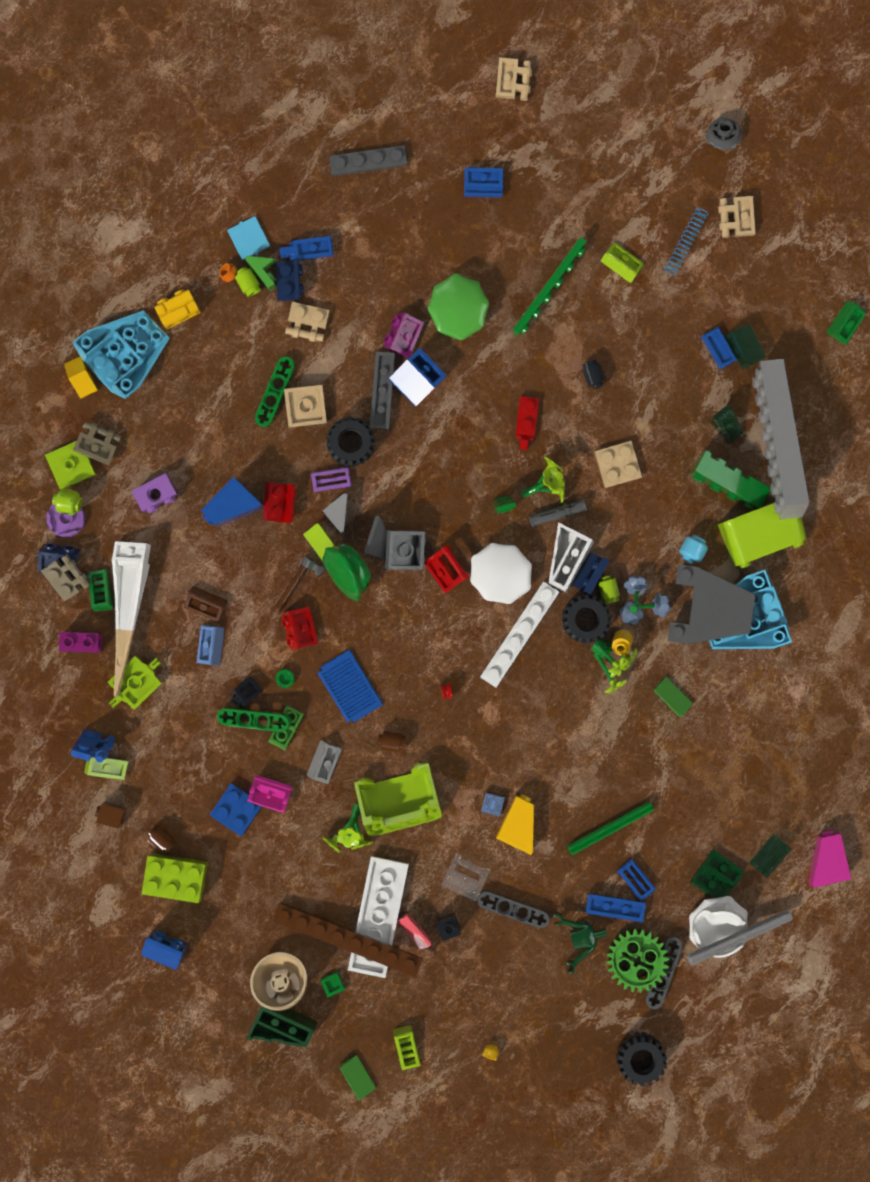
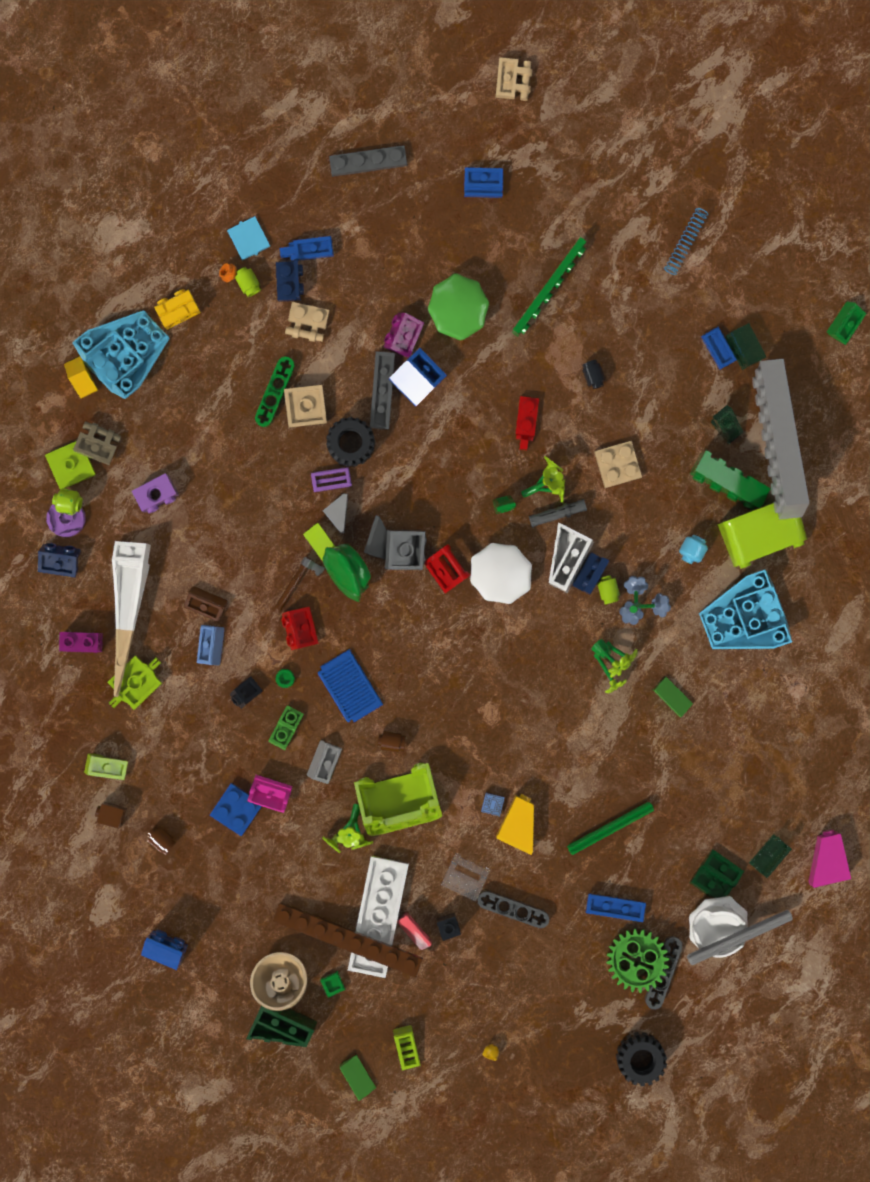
(62, 580): dark tan plate -> none
(87, 746): blue plate -> none
(95, 606): green slope -> none
(174, 877): lime brick -> none
(231, 504): blue slope -> none
(254, 719): green beam -> none
(260, 266): bright green slope -> none
(279, 502): red bracket -> none
(446, 690): red bush -> none
(519, 634): white plate -> none
(581, 938): dark green piece -> none
(601, 611): black tyre -> none
(622, 262): lime slope -> none
(622, 642): yellow brick -> none
(626, 867): blue tile -> none
(716, 610): dark grey wedge -> none
(724, 134): dark grey piece -> none
(743, 217): tan plate -> none

